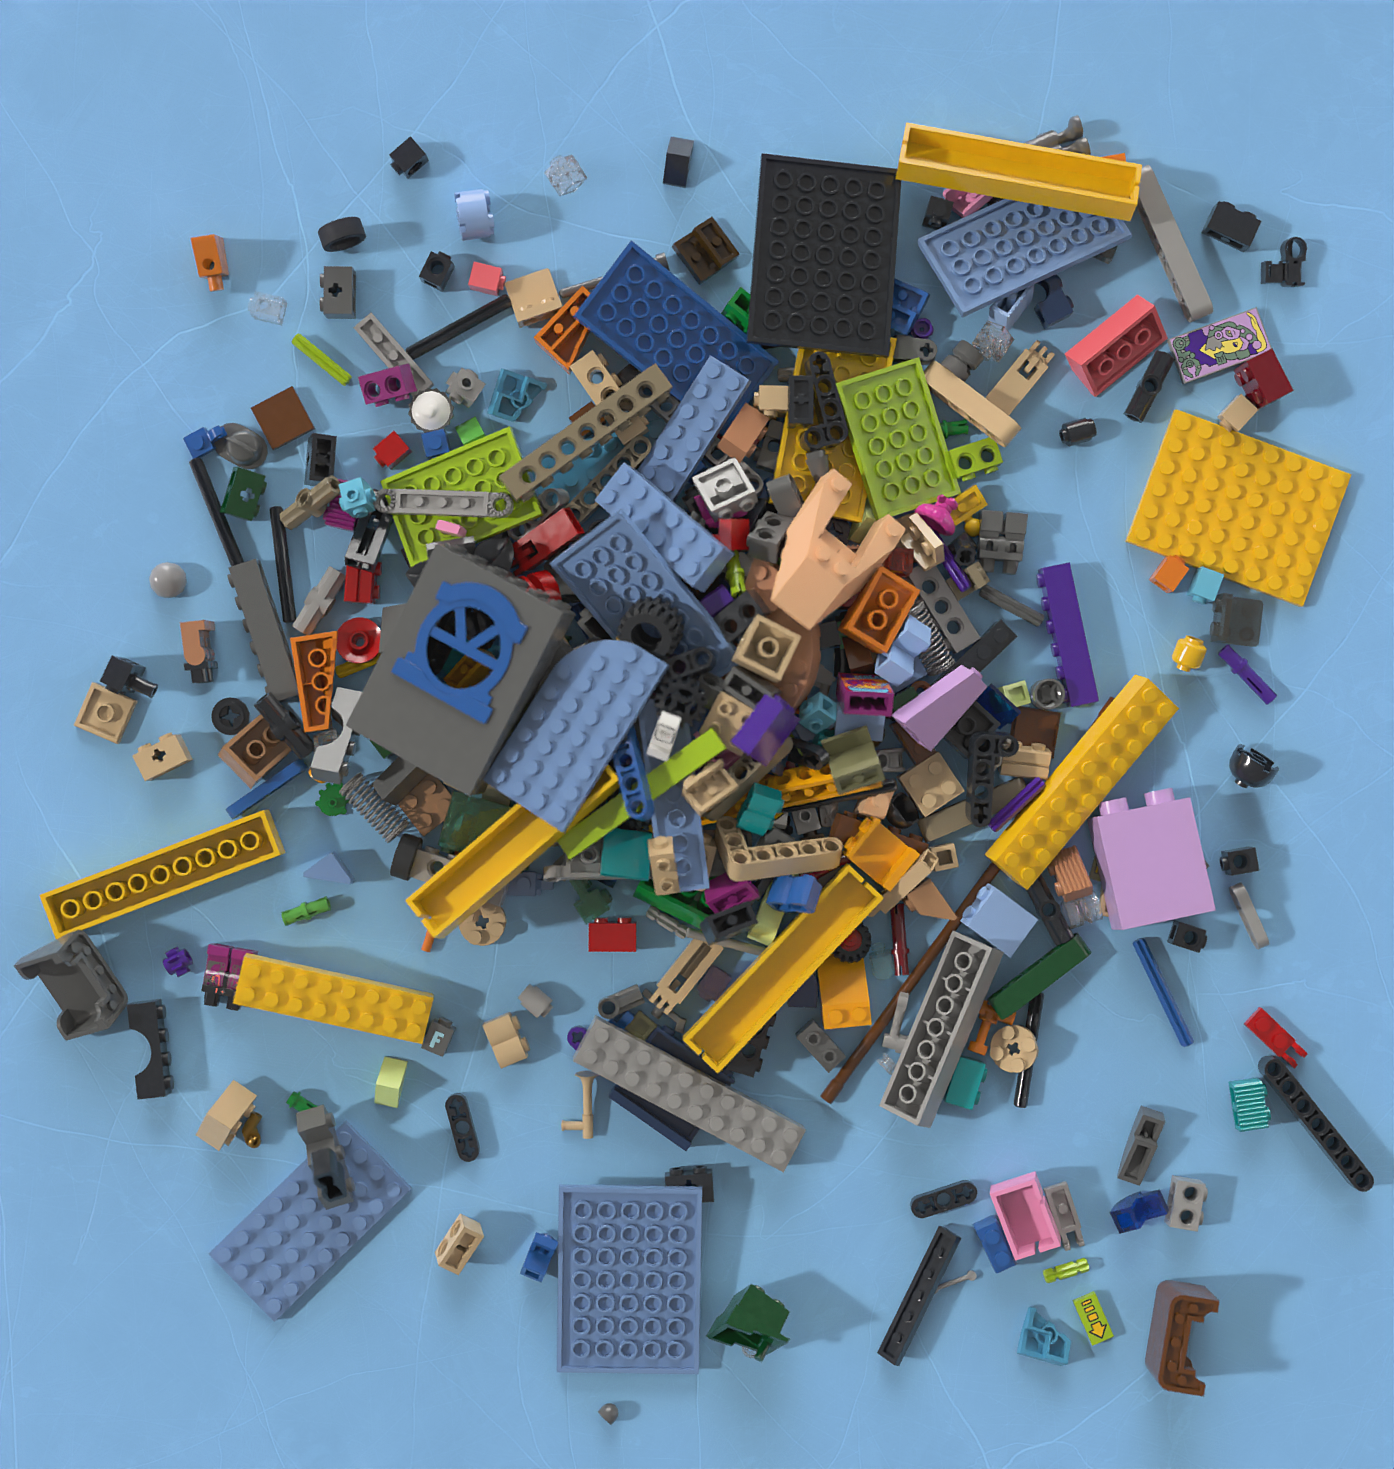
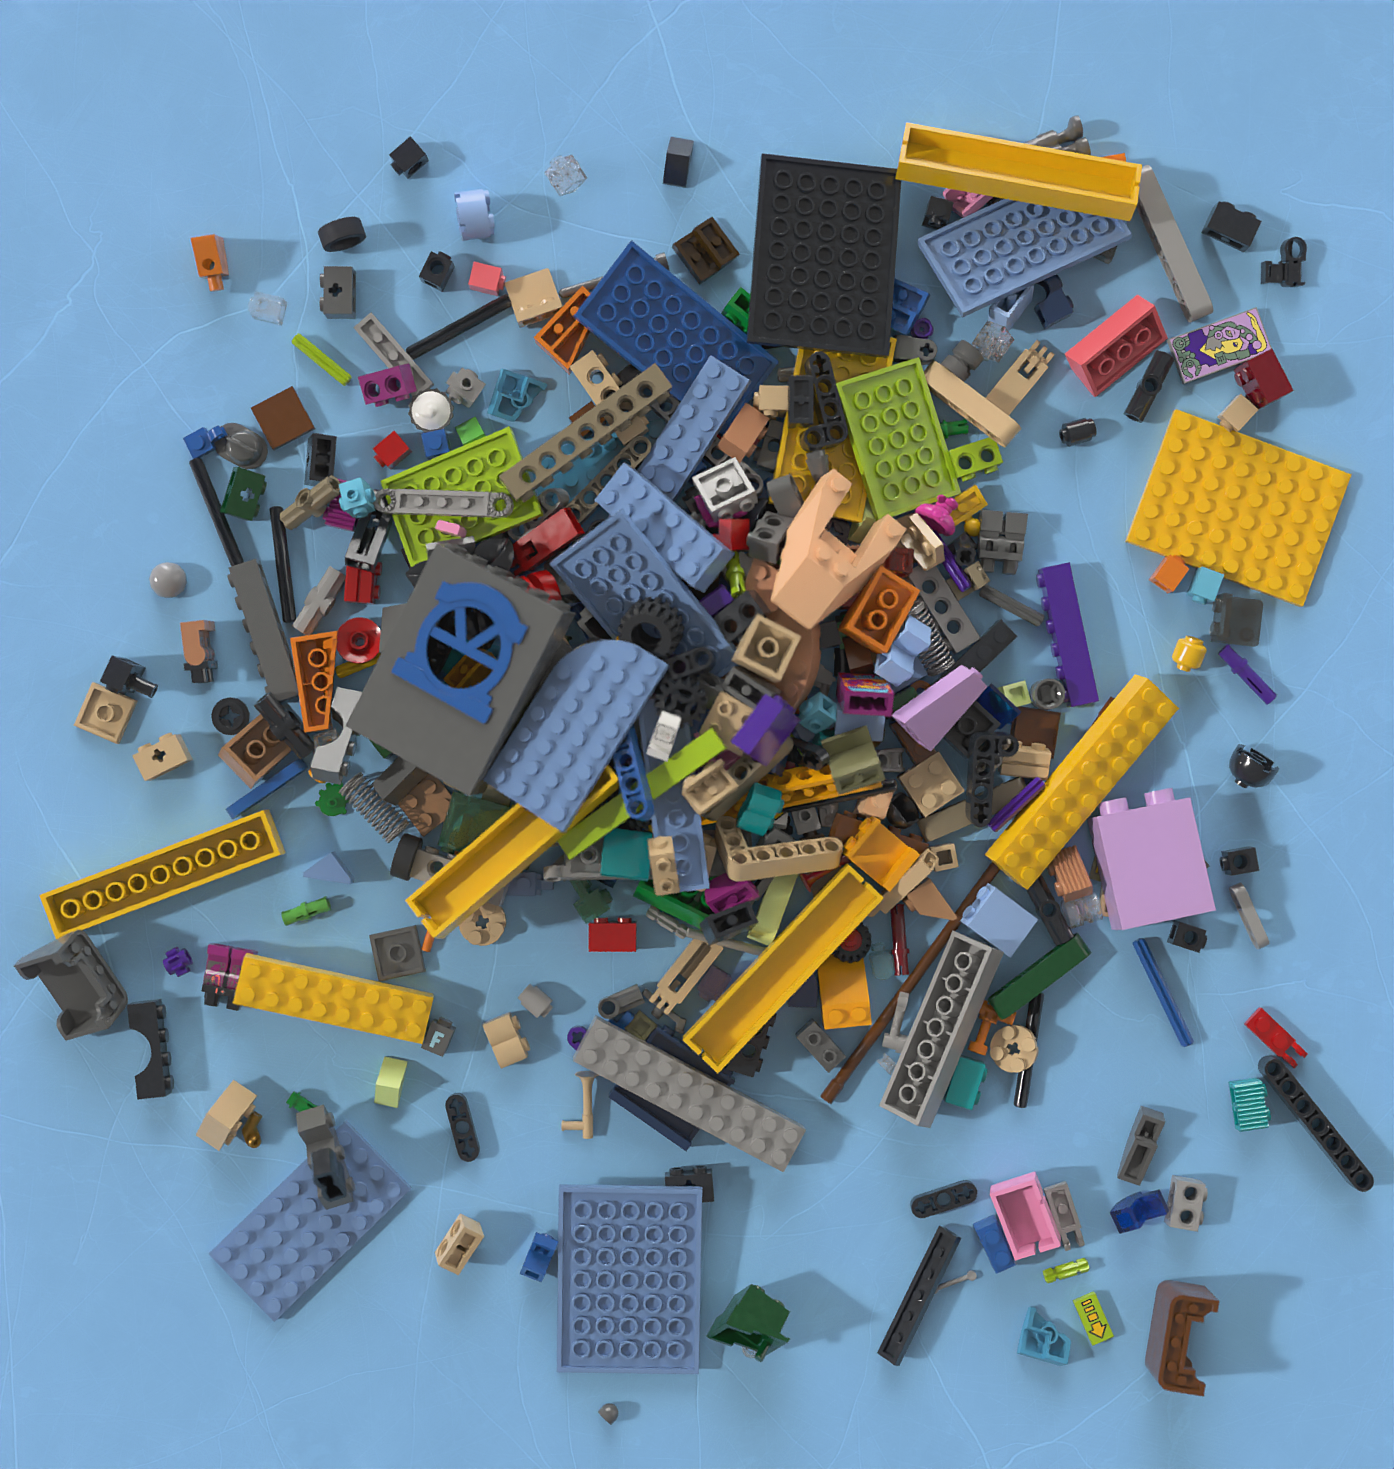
(397, 953): none -> dark grey tile
(794, 894): blue brick -> none

